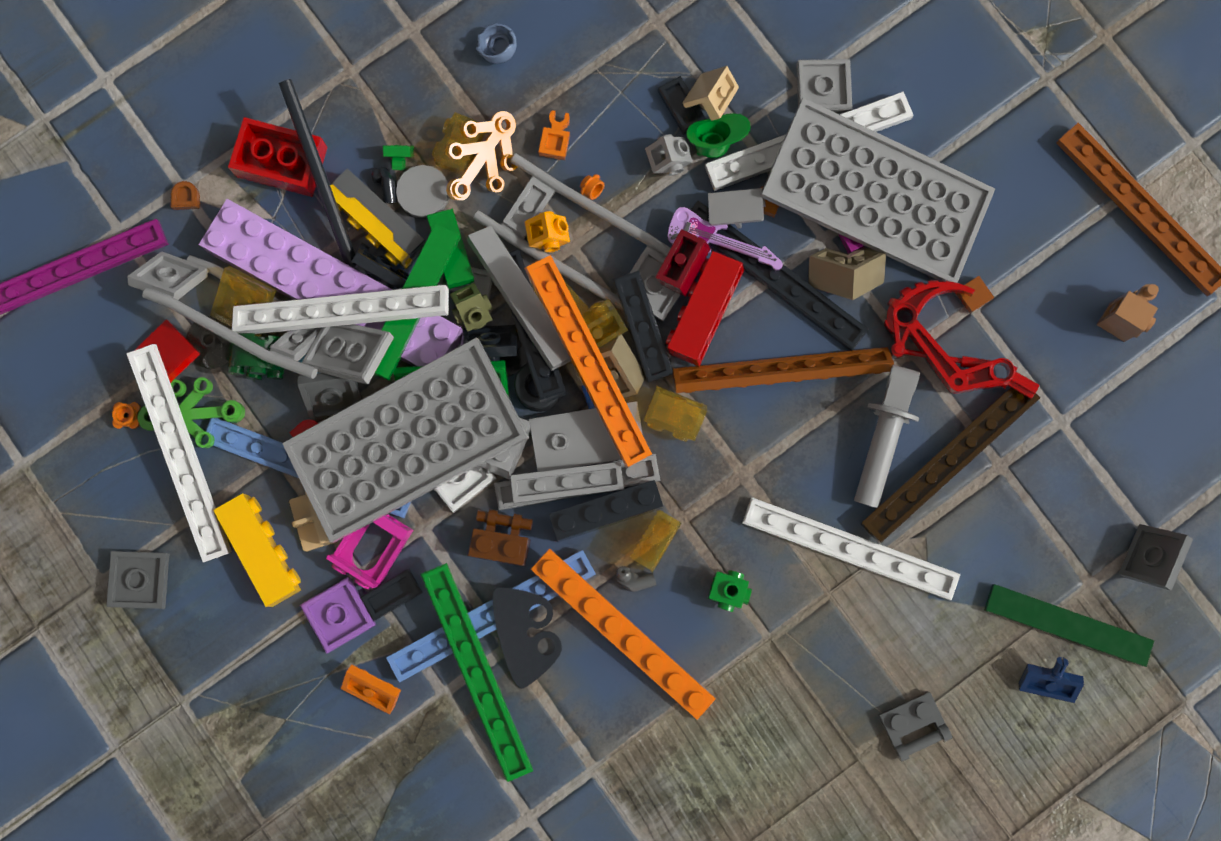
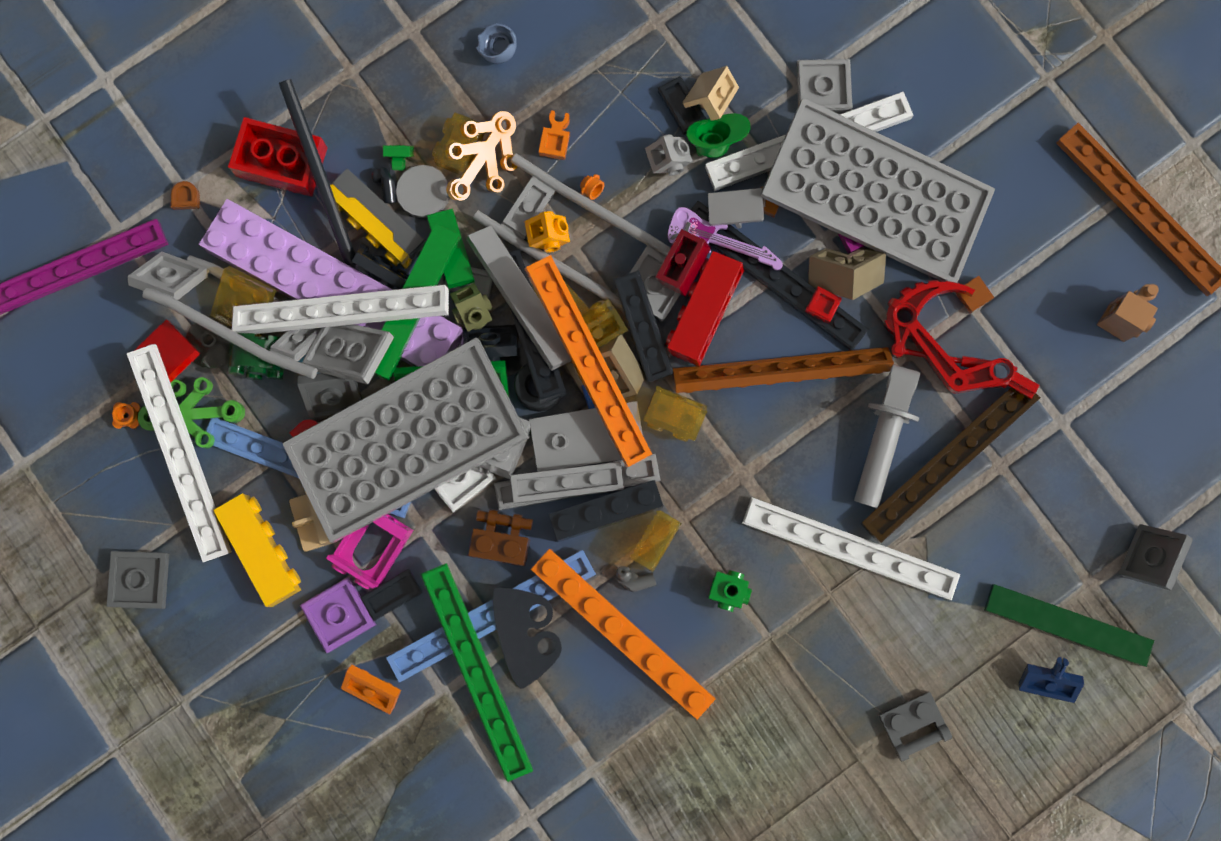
(823, 304): none -> red tile

